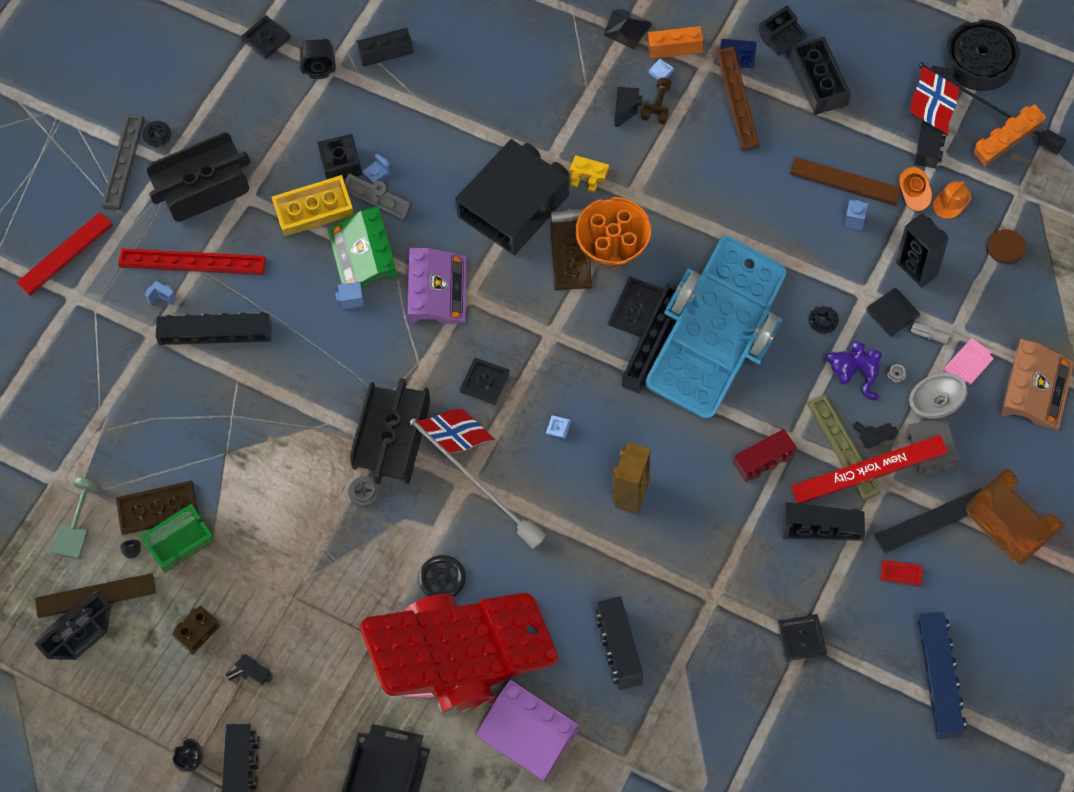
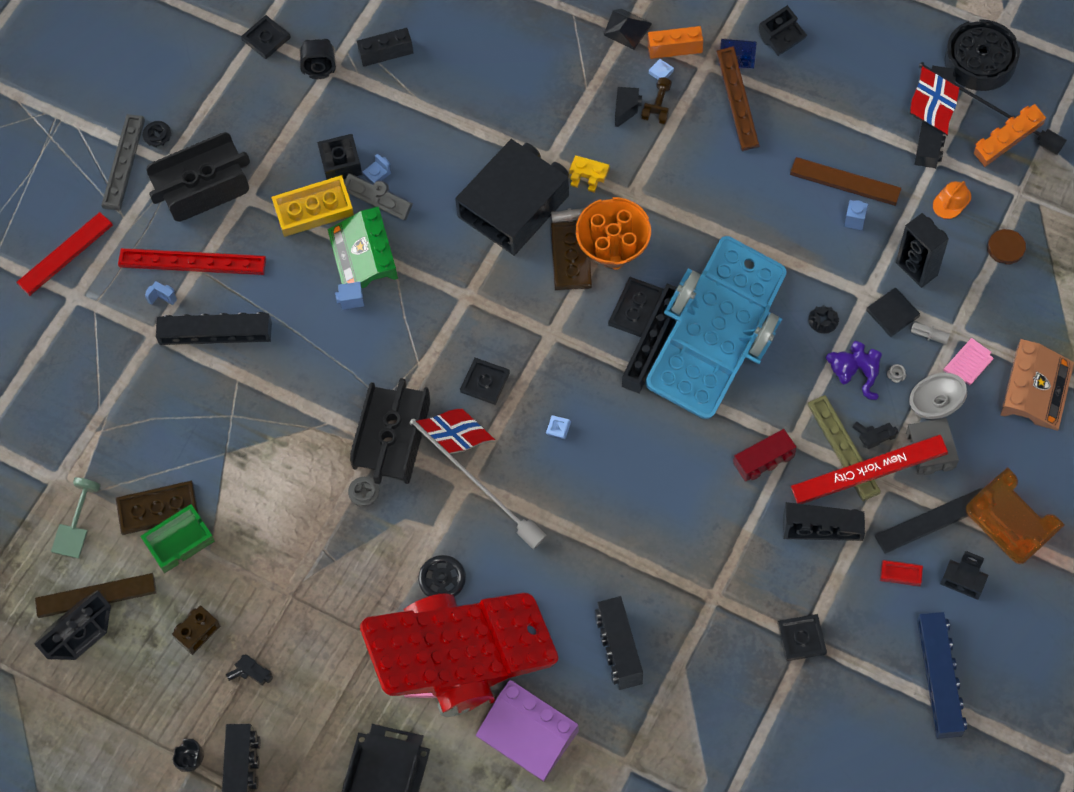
(133, 551): black piece -> none
(436, 286): medium lavender piece -> none
(631, 477): pearl gold brick -> none
(819, 75): black brick -> none
(915, 188): orange piece -> none
(965, 576): none -> black piece

